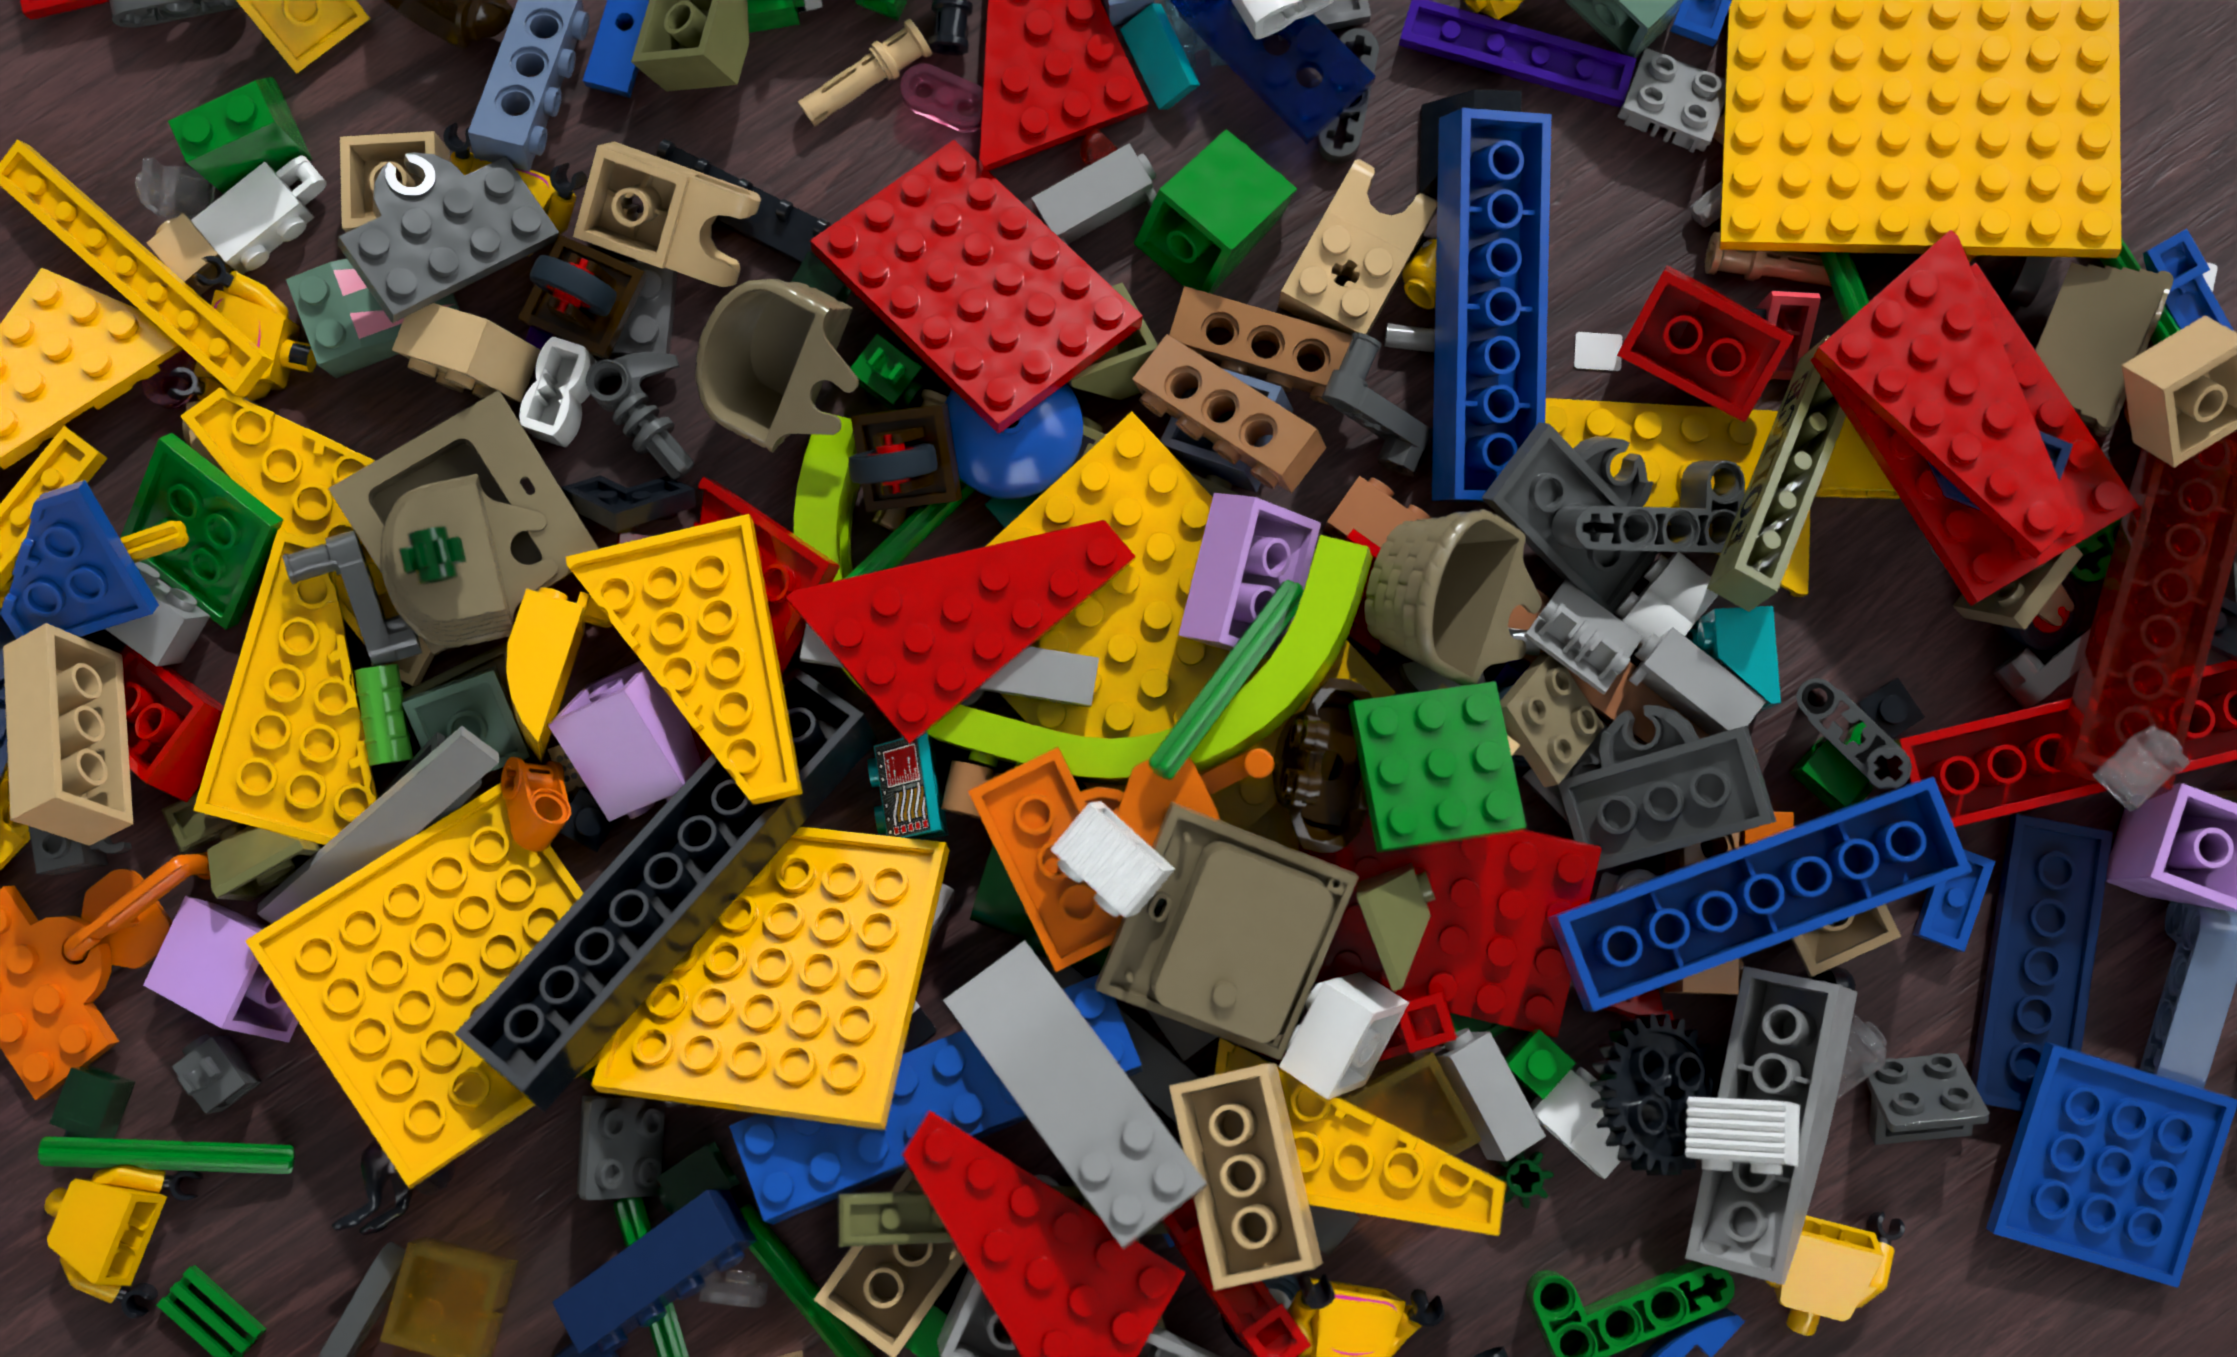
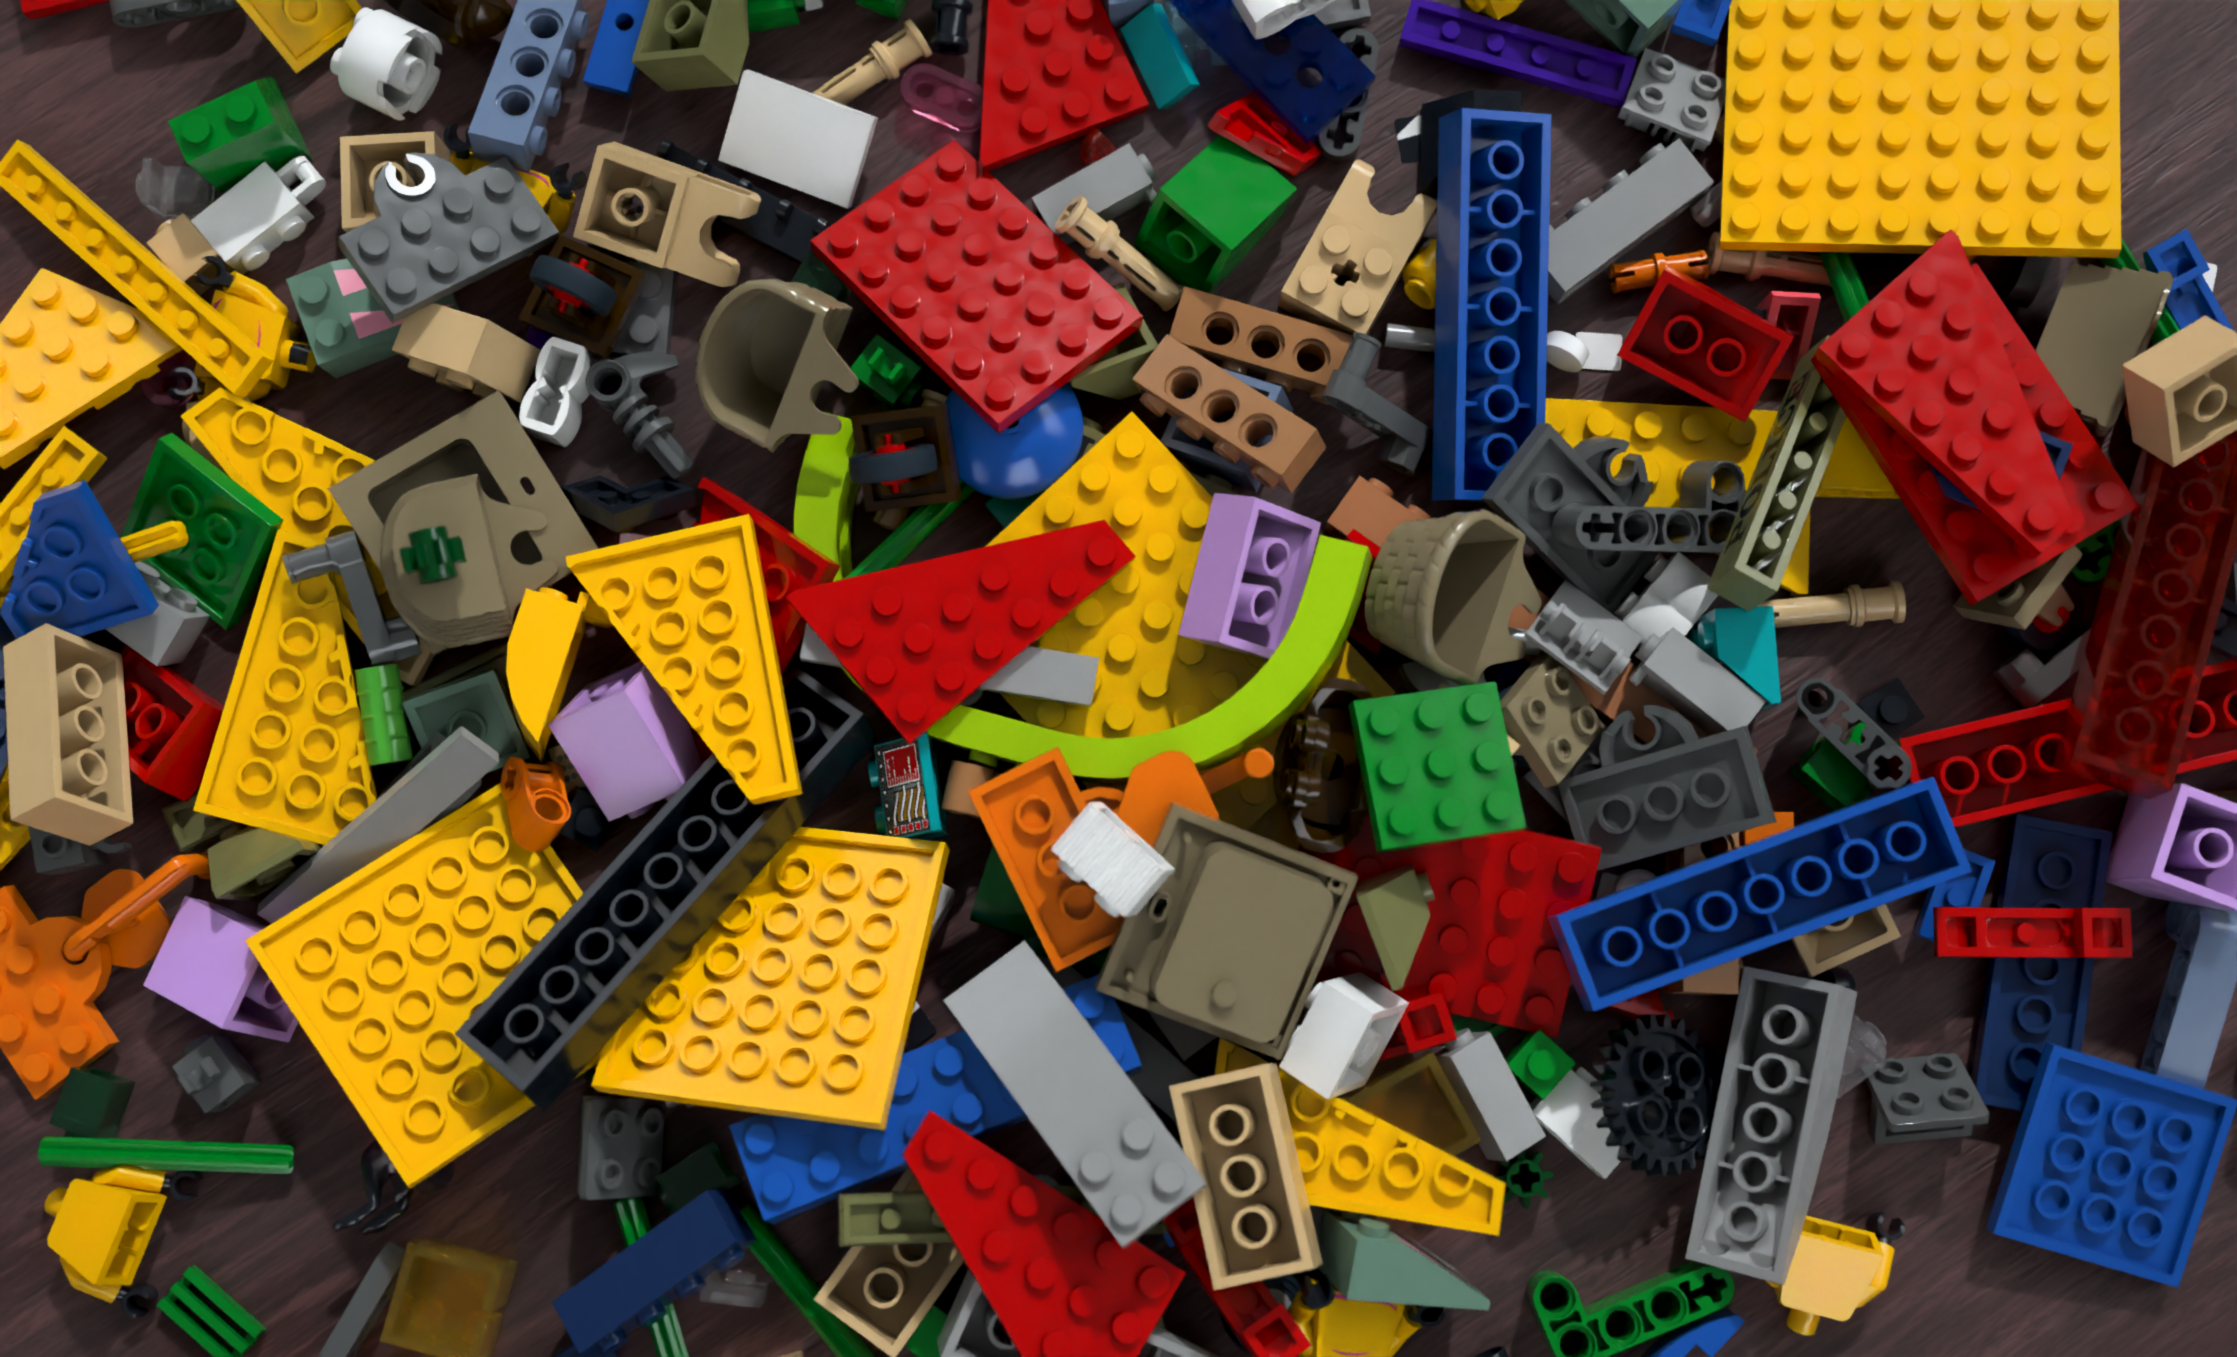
(387, 63): none -> white brick
(797, 138): none -> white tile
(1104, 242): none -> tan pin
(1226, 681): green axle -> none
(1261, 131): none -> red wing
(1381, 1264): none -> sand green slope
(1408, 138): none -> black sticker
(1566, 351): none -> white tile
(1623, 216): none -> light grey brick
(1648, 271): none -> orange pin
(1742, 1132): white brick -> none
(1852, 606): none -> tan pin
(2032, 932): none -> red slope
(2141, 766): clear bracket -> none

